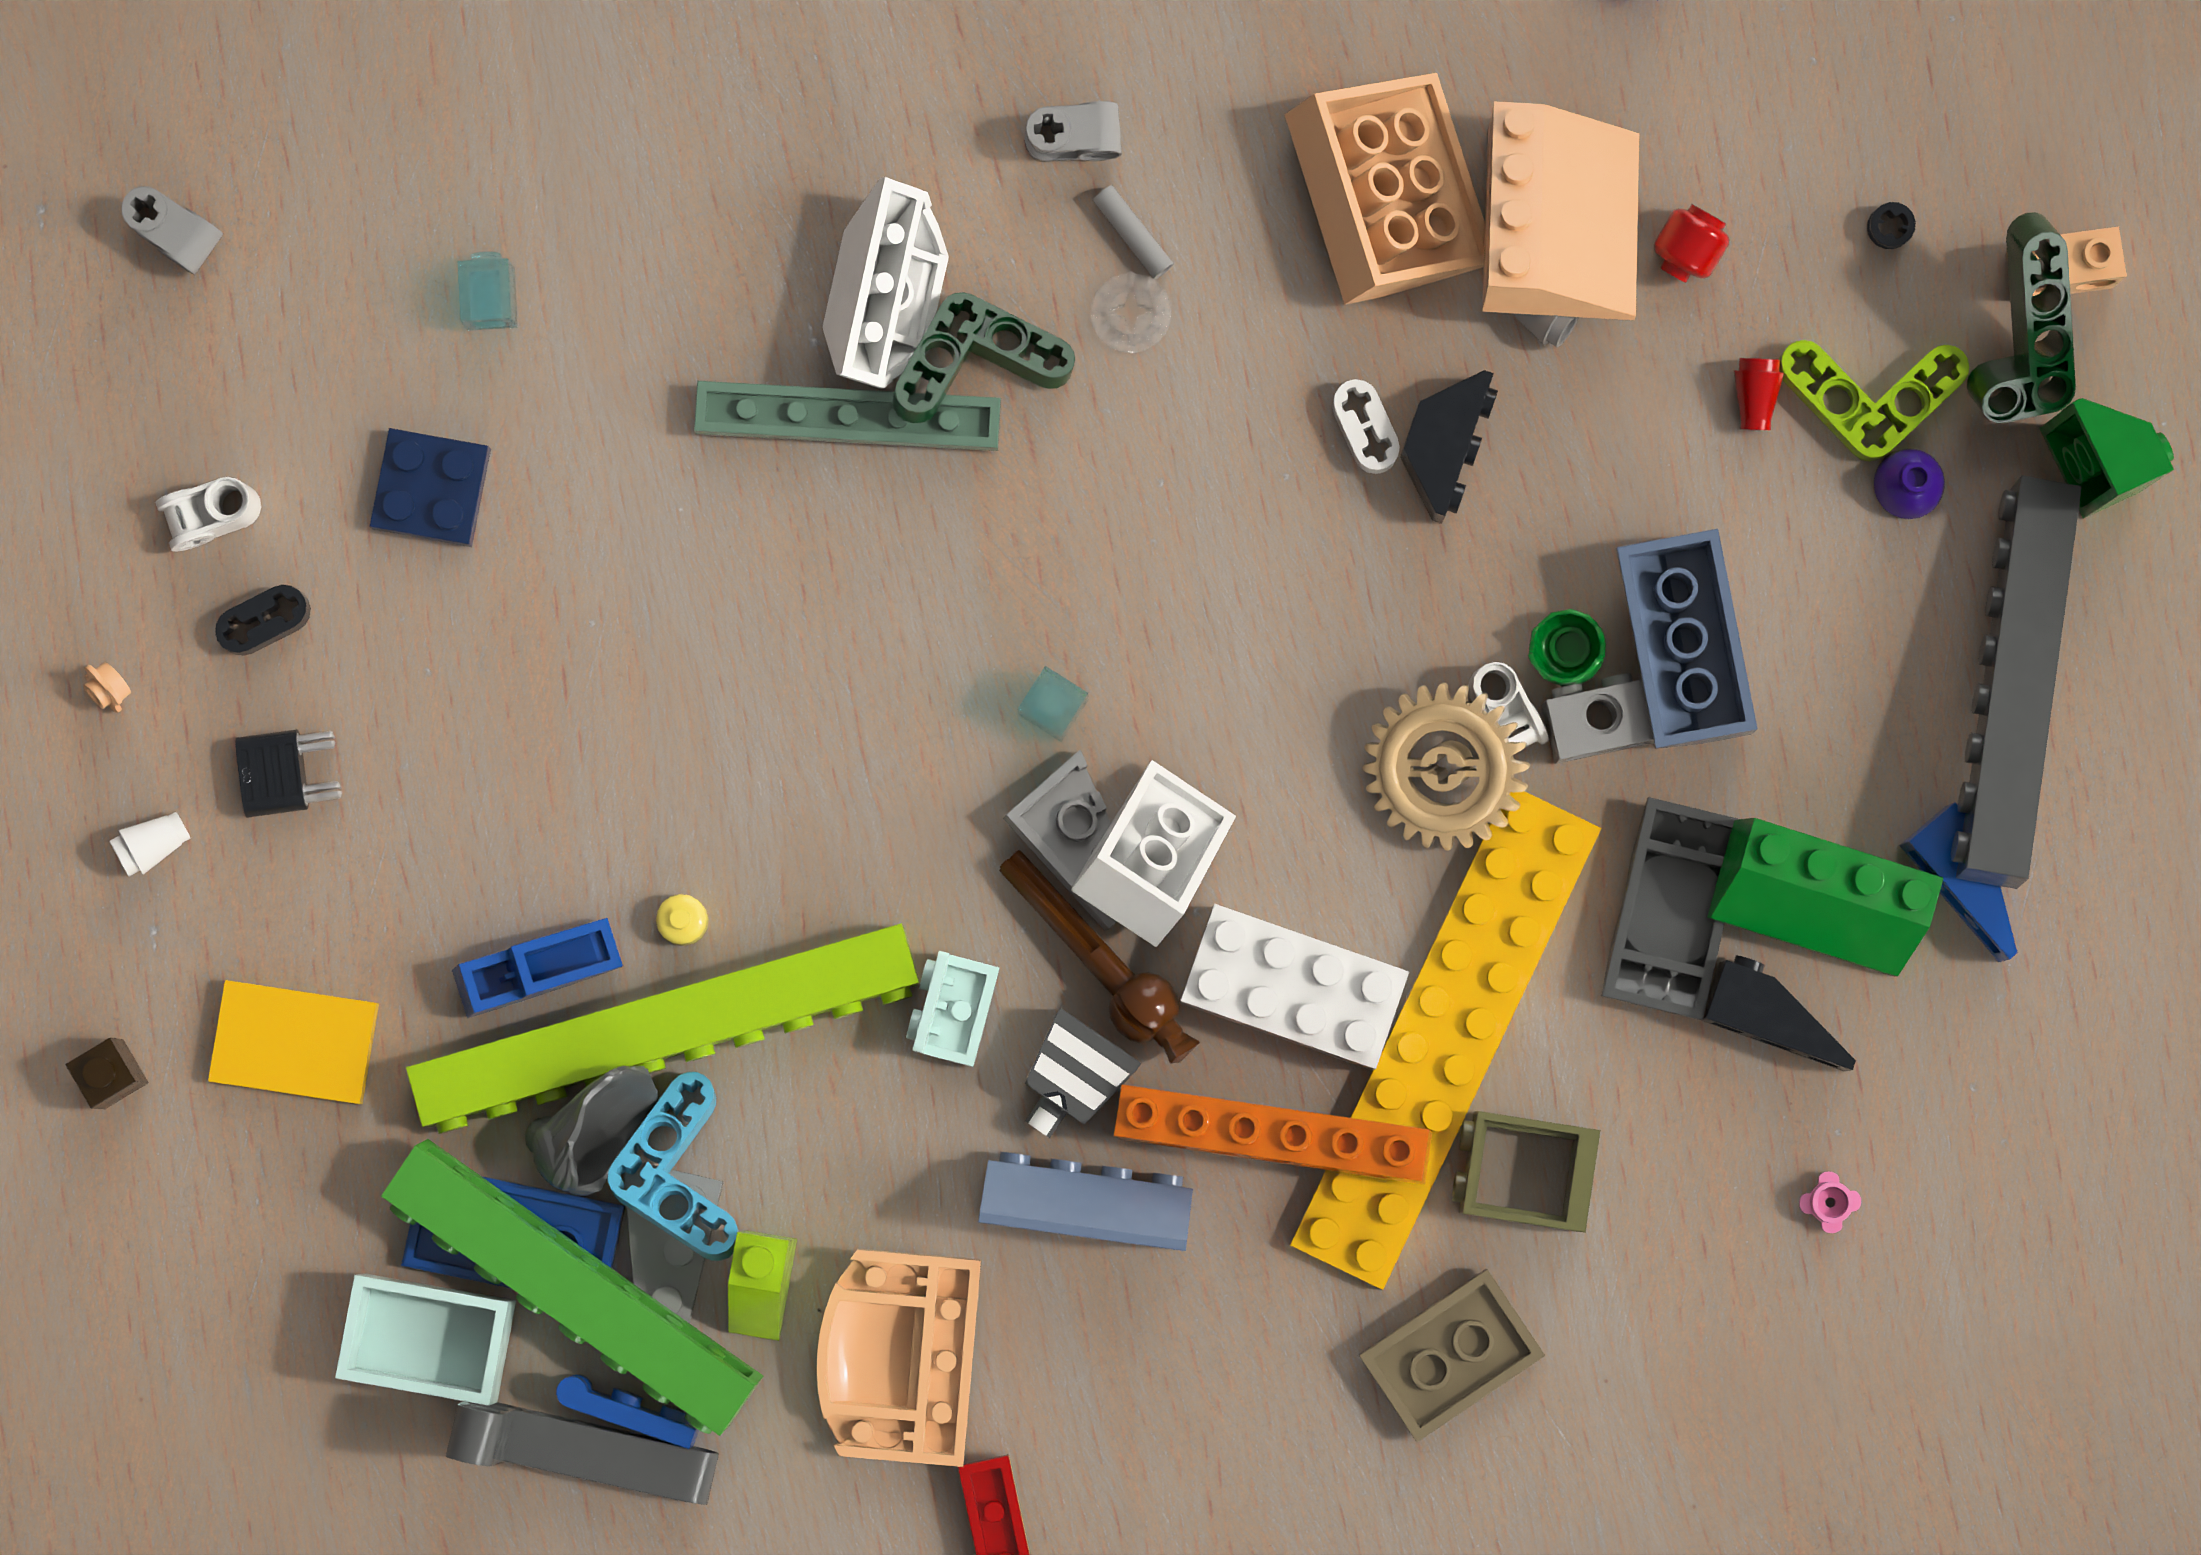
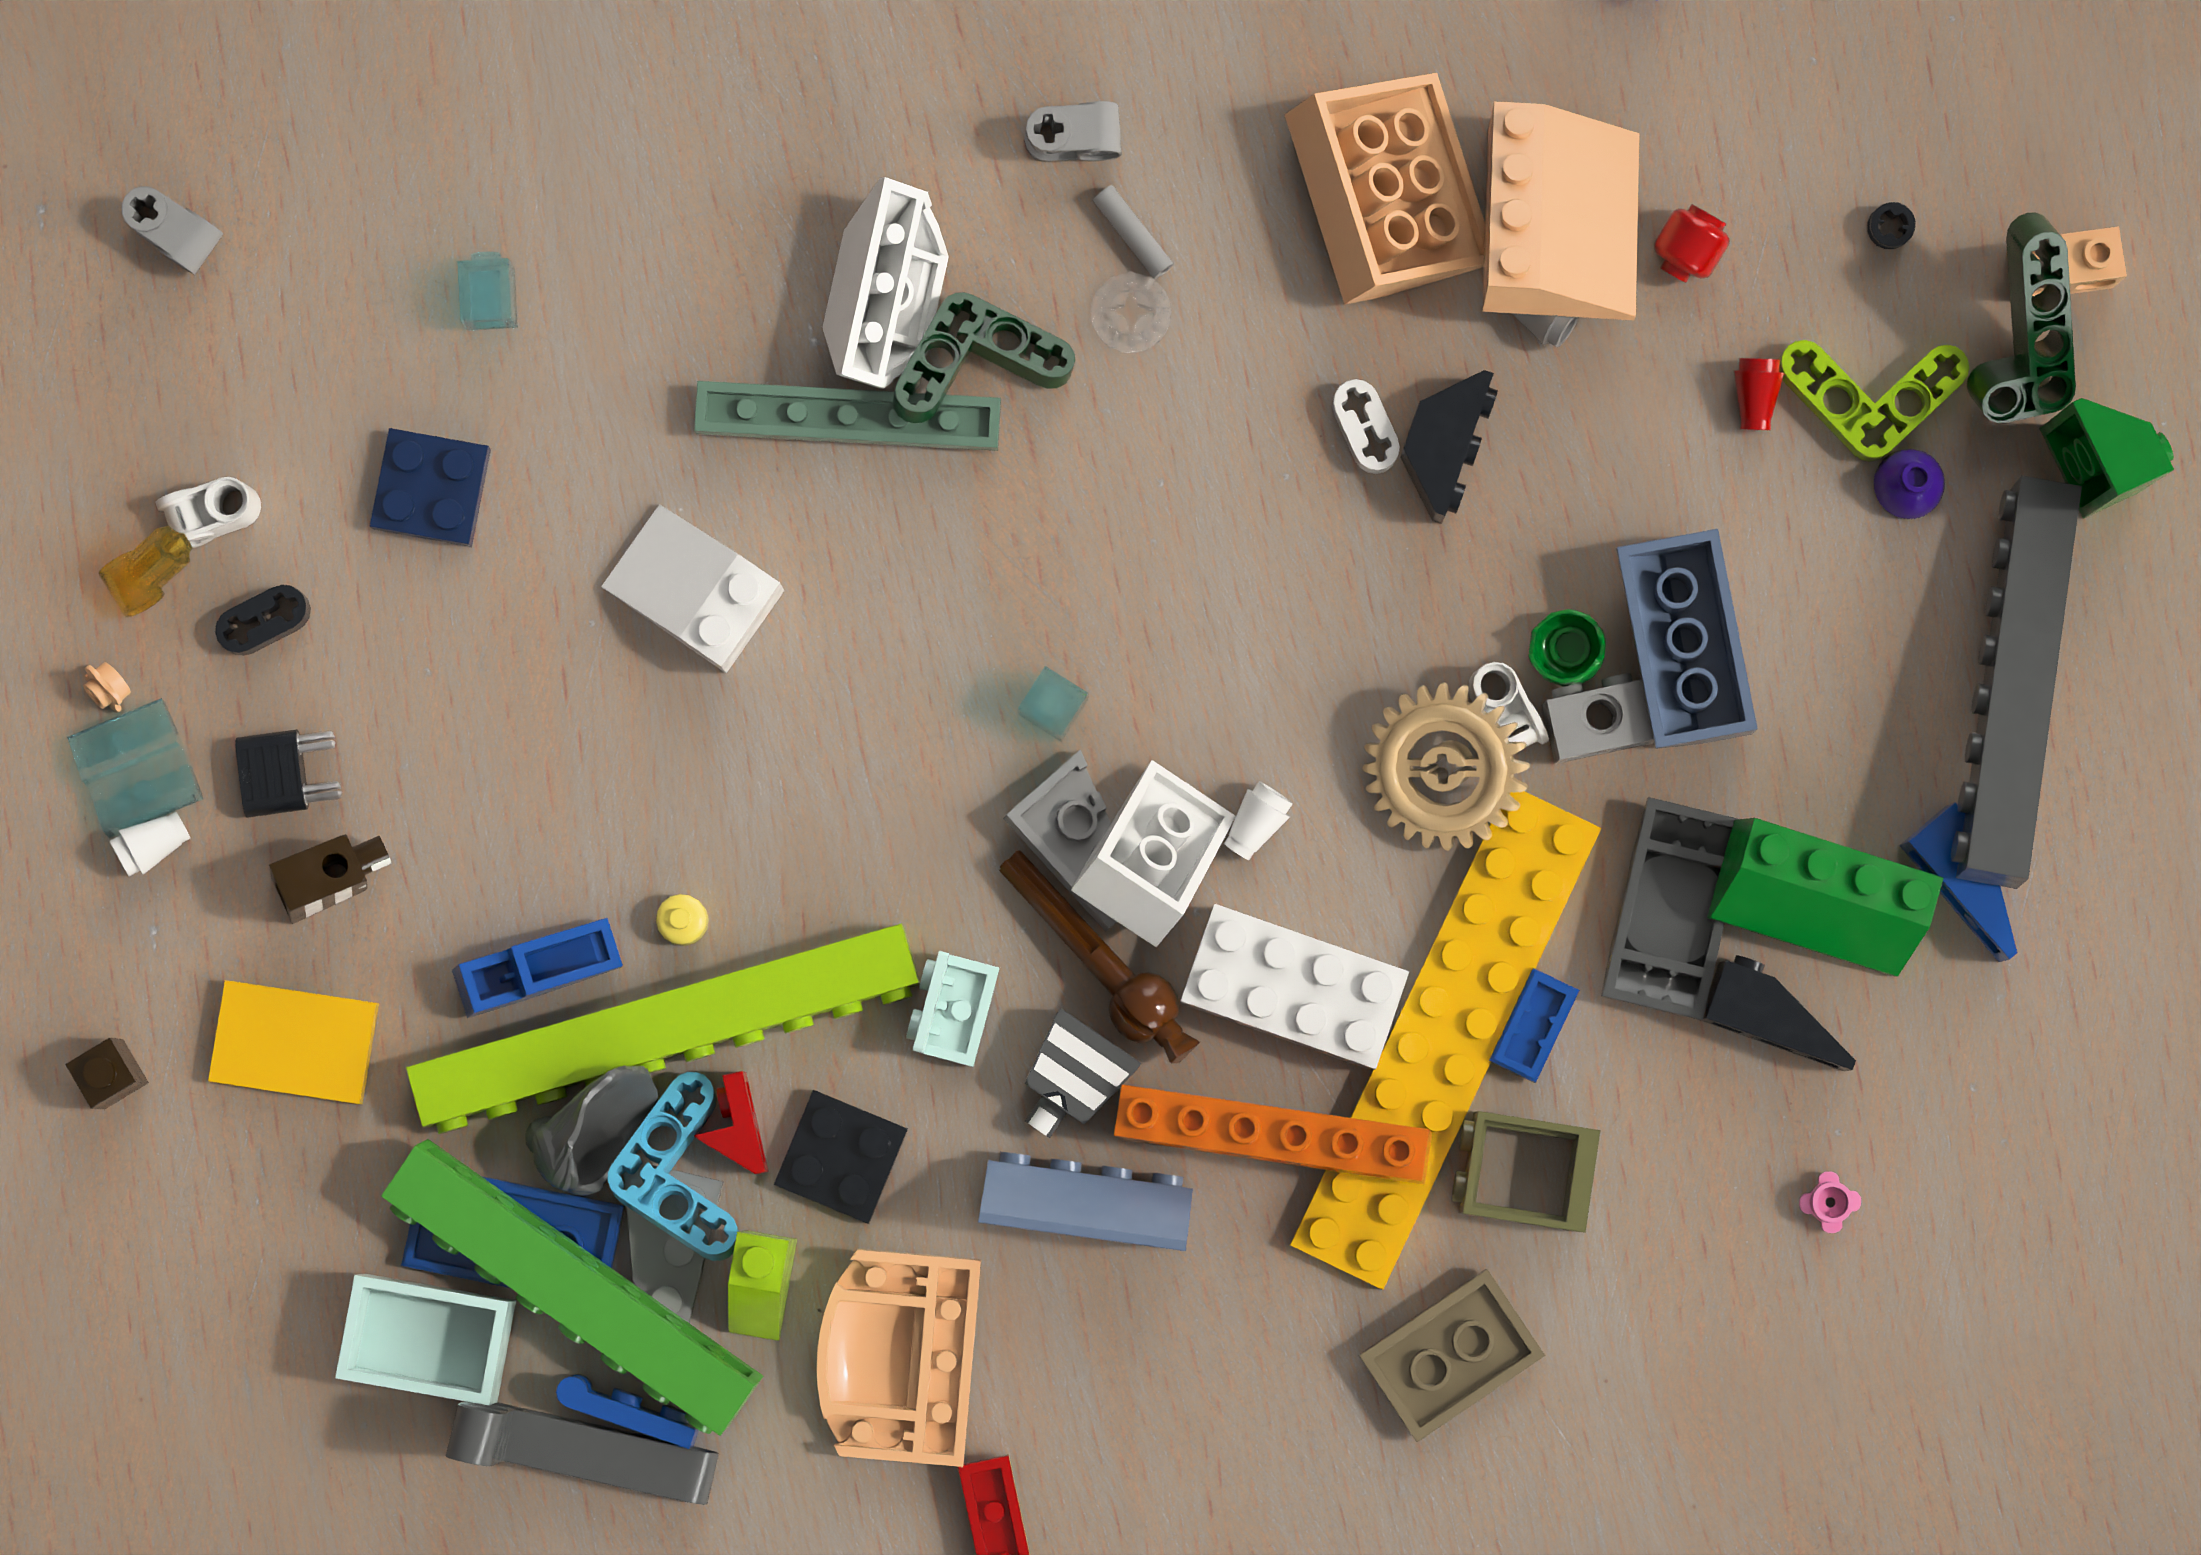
(135, 767): none -> clear light blue slope
(139, 575): none -> clear yellow piece
(307, 888): none -> dark brown torso
(693, 587): none -> white slope
(743, 1139): none -> red slope
(841, 1156): none -> black plate
(1257, 820): none -> white cone
(1534, 1025): none -> blue plate

